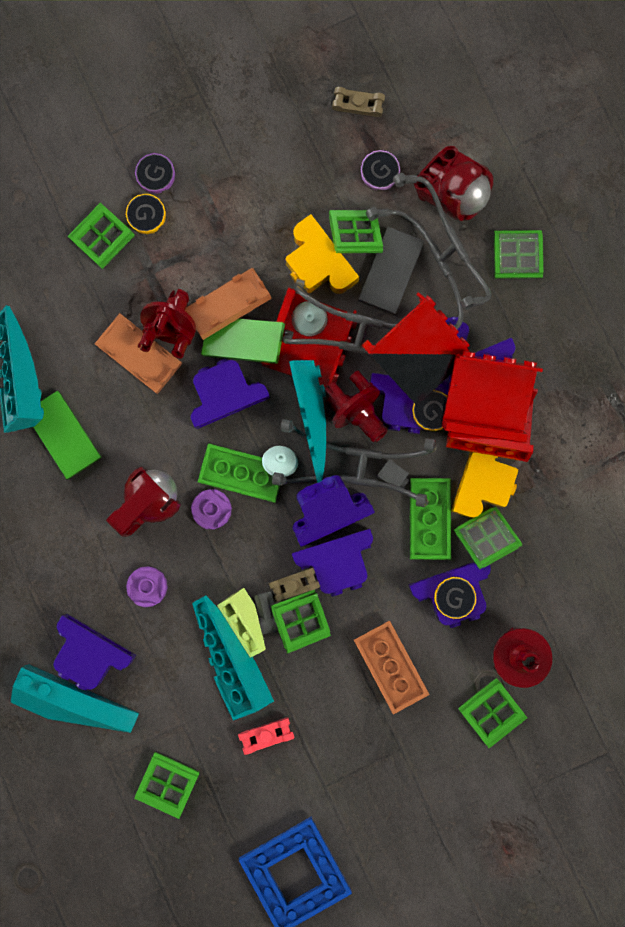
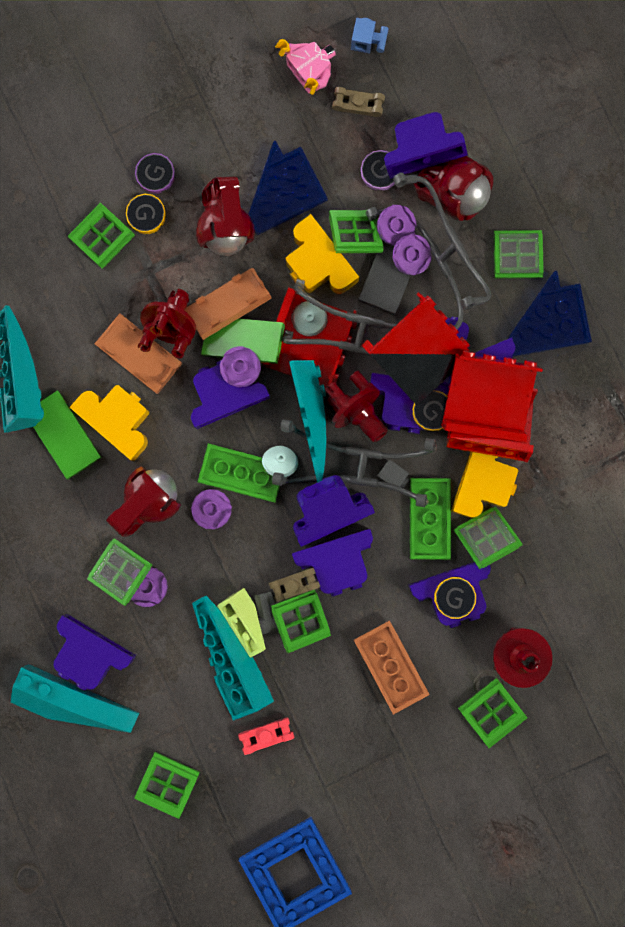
(115, 418): none -> yellow brick
(119, 571): none -> clear piece
(223, 224): none -> dark red piece
(240, 366): none -> medium lavender tile
(285, 189): none -> clear blue wing
(308, 63): none -> bright pink torso
(365, 35): none -> medium blue brick
(395, 223): none -> medium lavender tile
(412, 254): none -> medium lavender tile
(423, 144): none -> dark purple brick
(552, 320): none -> clear blue wing

